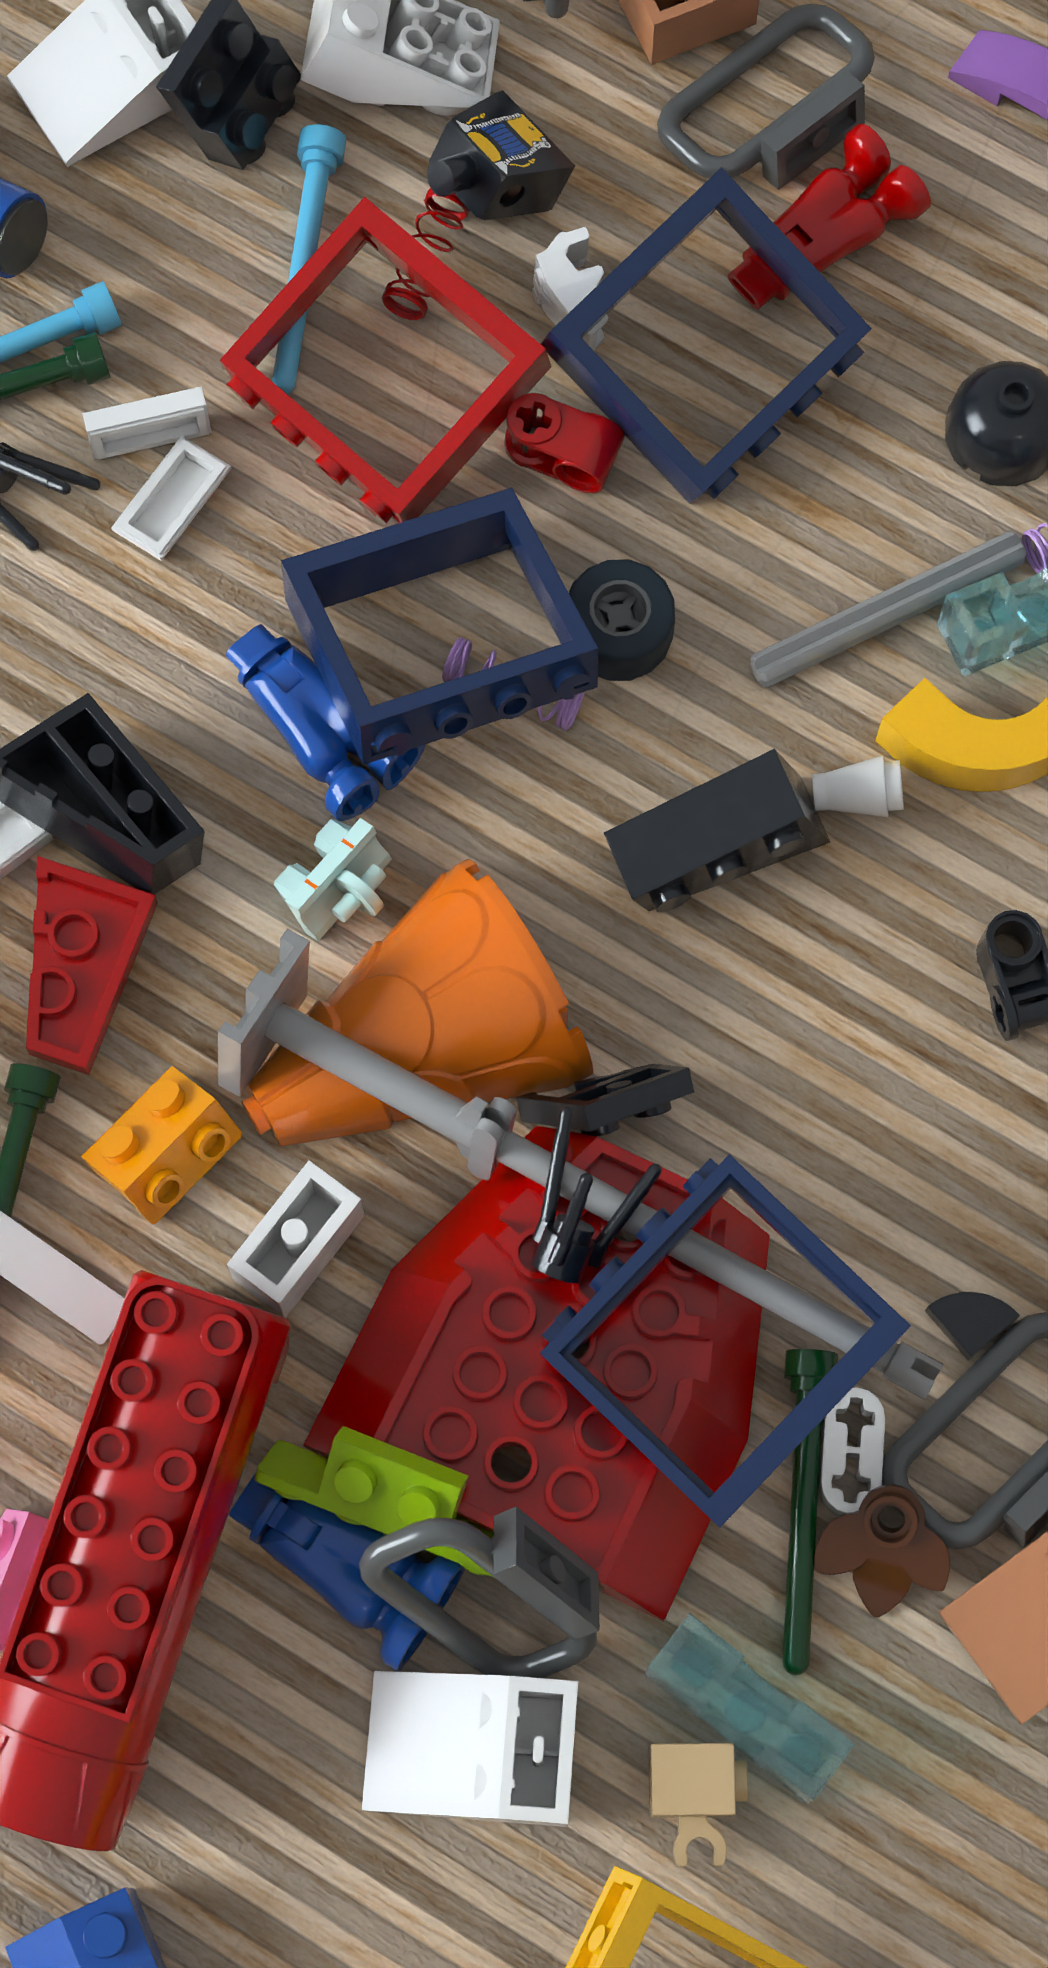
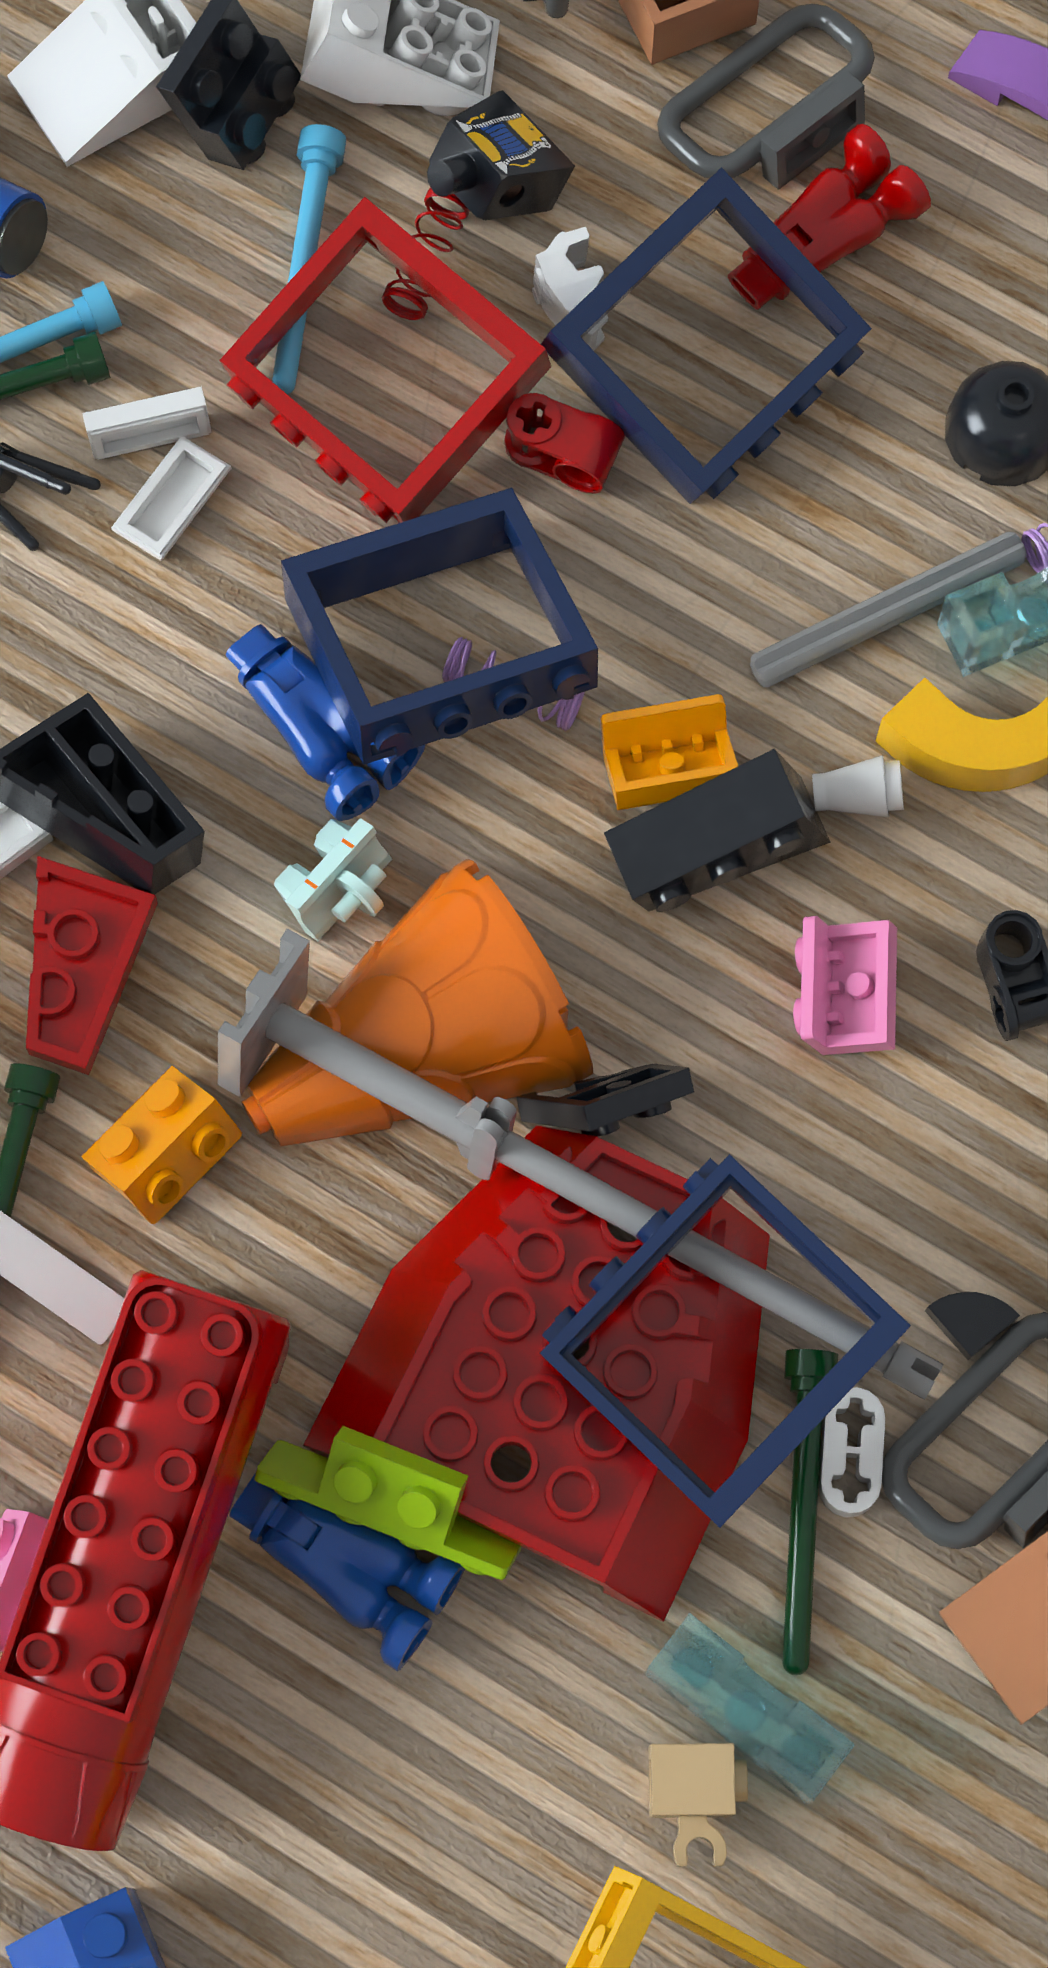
(296, 1239): white brick -> none
(471, 1747): white slope -> none
(520, 1558): dark grey bar -> none
(566, 1242): black plant -> none
(625, 597): black wheel -> none
(665, 749): none -> light orange bracket
(847, 986): none -> bright pink bracket
(884, 1557): reddish brown plate -> none

